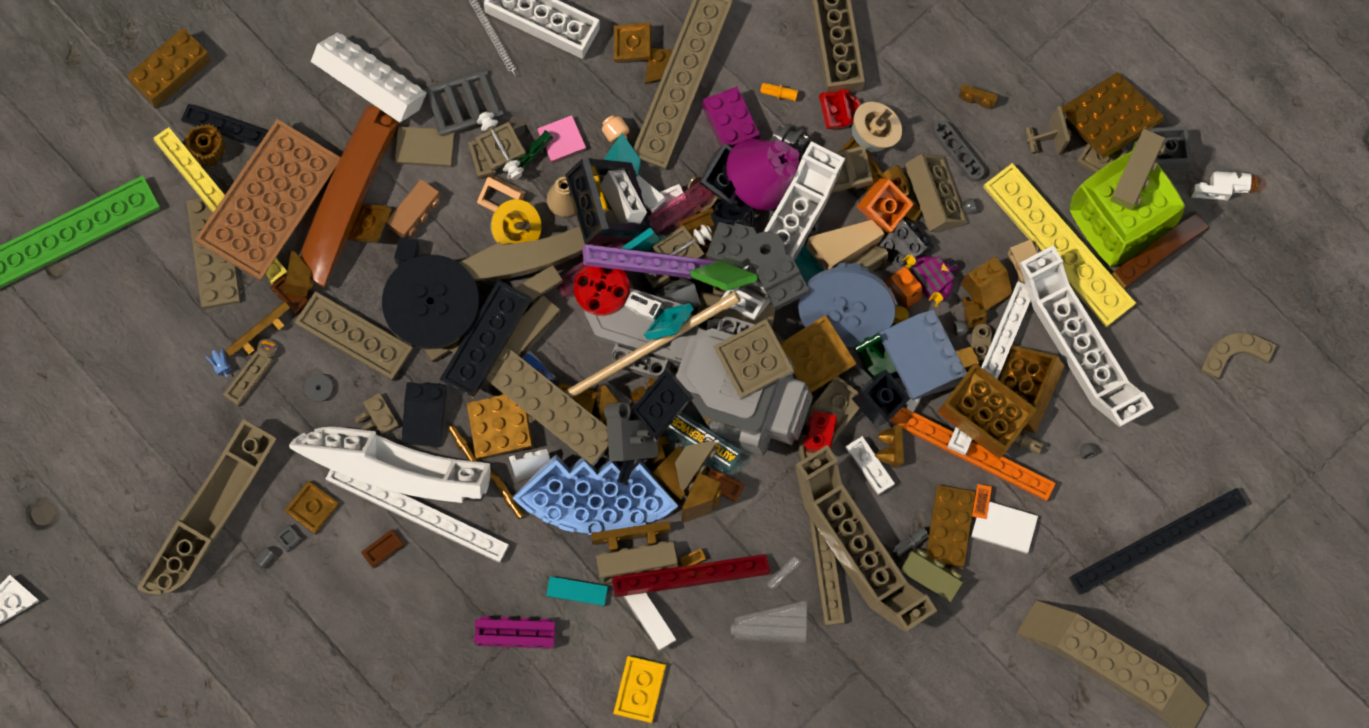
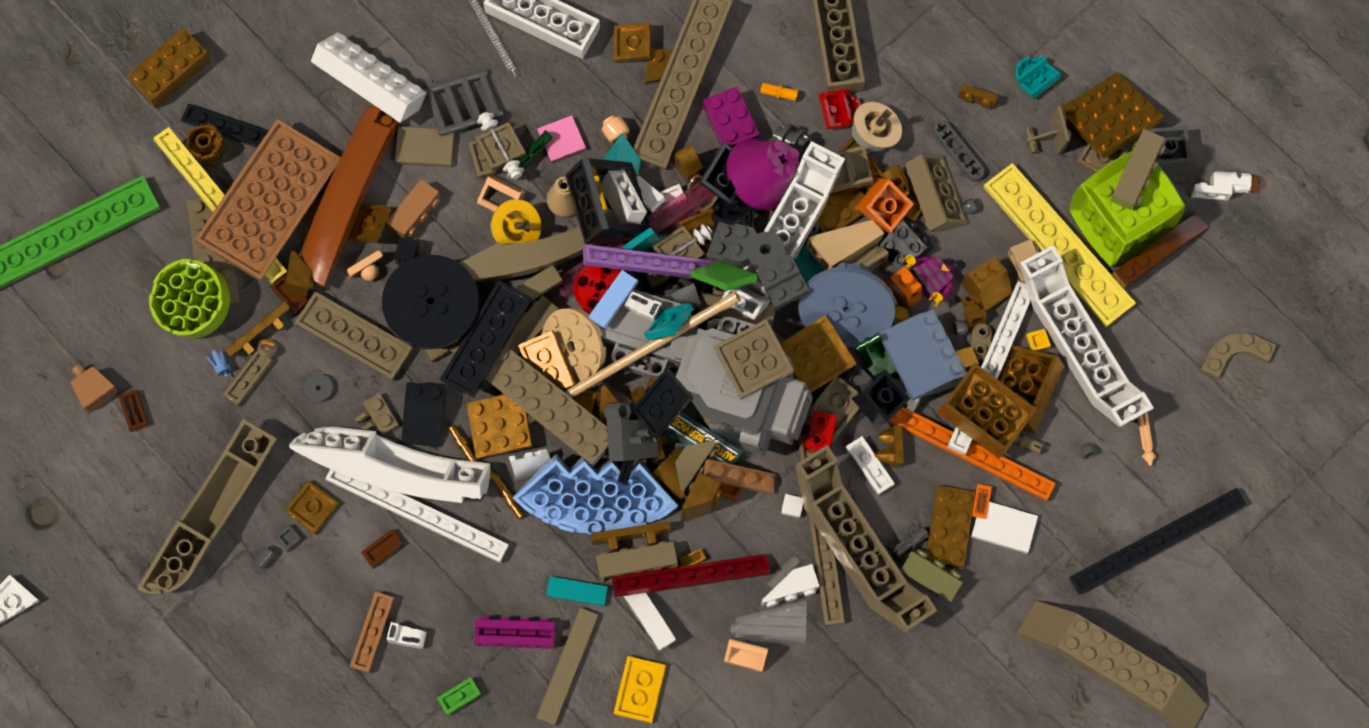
(91, 387): none -> medium nougat torso
(138, 425): none -> reddish brown tile
(207, 303): none -> lime brick
(366, 267): none -> light nougat tile
(372, 632): none -> medium nougat plate
(406, 636): none -> white leg
(458, 696): none -> bright green plate
(548, 359): none -> plate
(567, 667): none -> dark tan tile
(575, 326): none -> tan plate
(613, 299): none -> light blue tile
(688, 163): none -> pearl gold slope
(740, 476): none -> medium nougat plate
(745, 655): none -> light nougat tile
(792, 506): none -> white tile
(796, 583): none -> white slope
(840, 210): none -> pearl gold plate
(1035, 75): none -> teal slope
(1038, 340): none -> yellow plate
(1146, 439): none -> light nougat wheel

